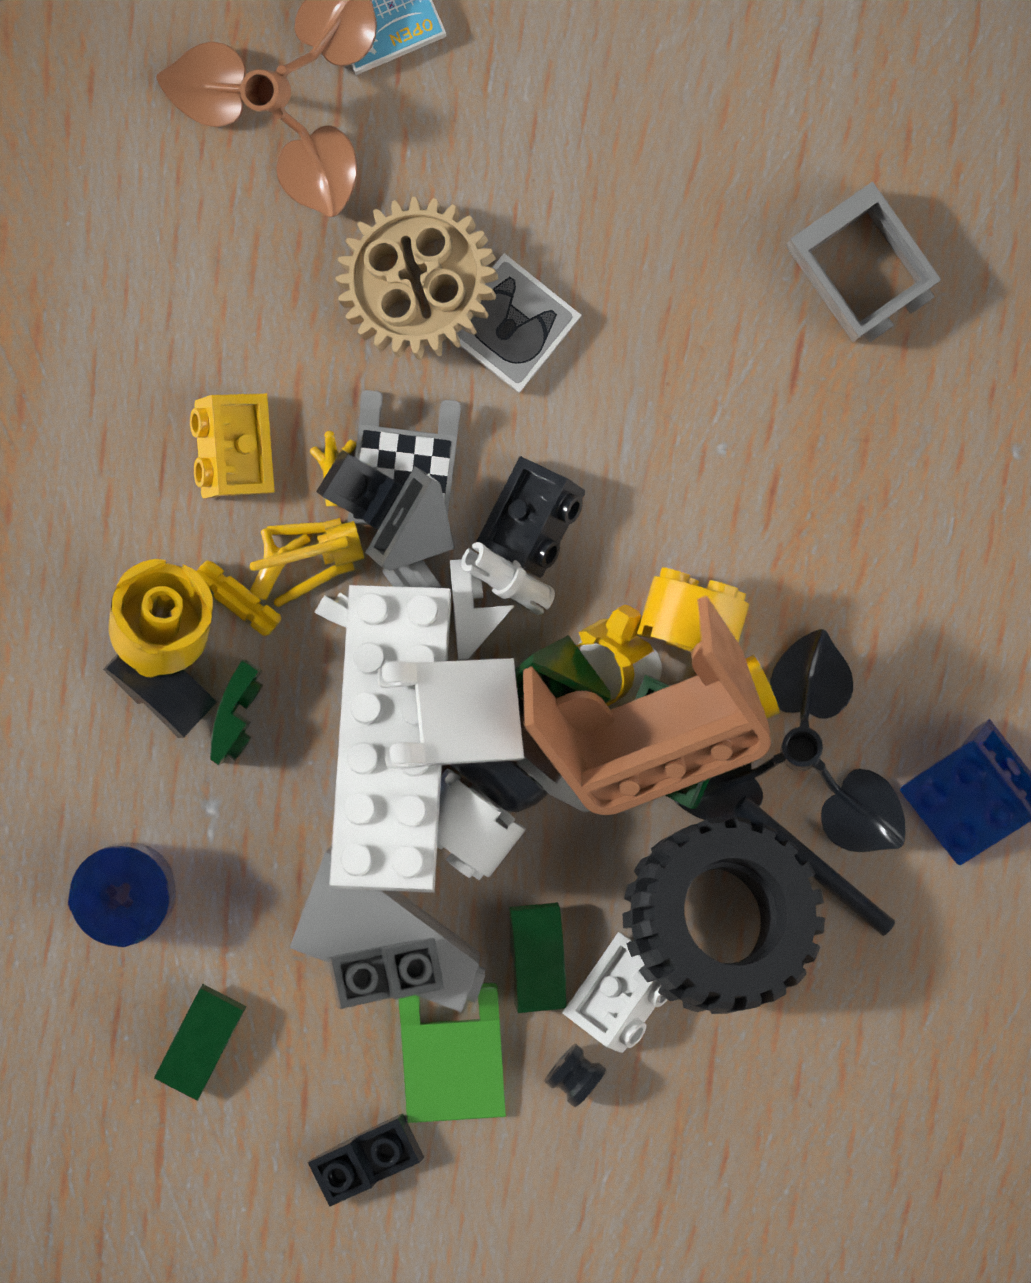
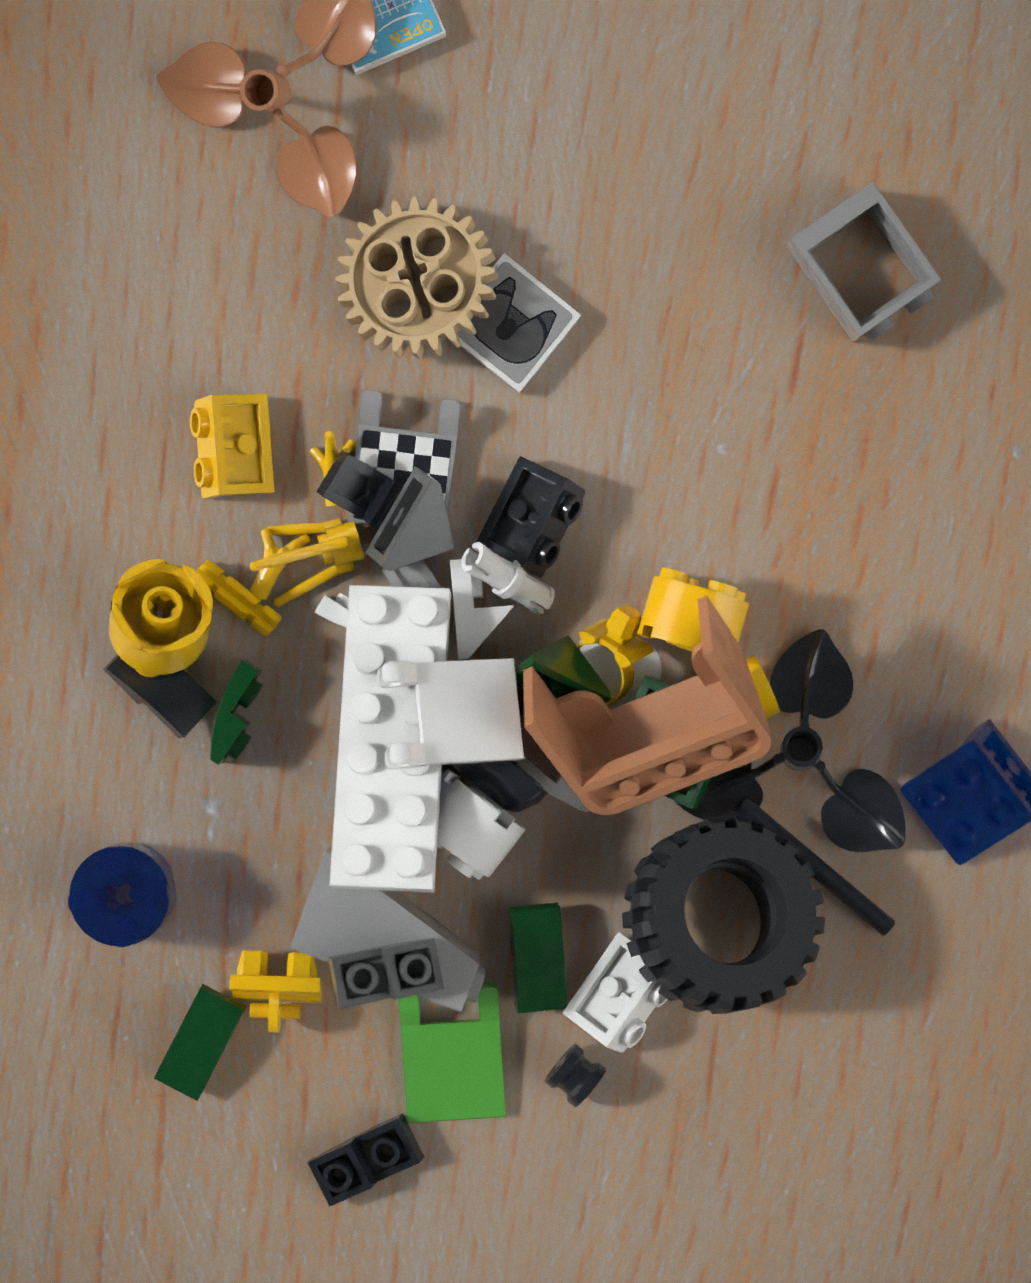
(255, 985): none -> yellow hips

